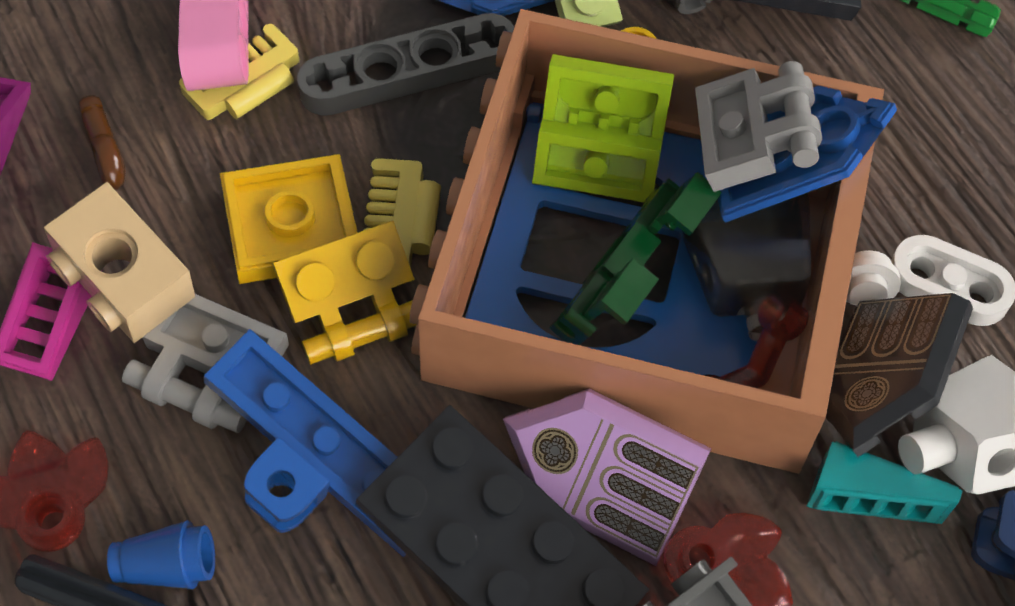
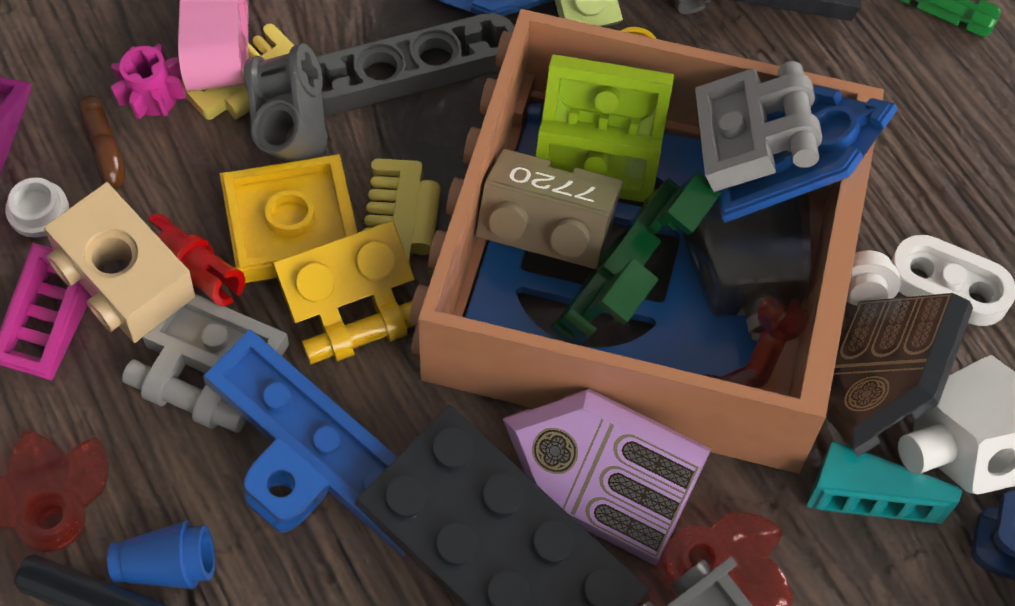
(34, 205): none -> white plate
(148, 81): none -> dark pink gear
(205, 267): none -> red pin
(286, 94): none -> dark grey piece
(548, 208): none -> dark tan brick

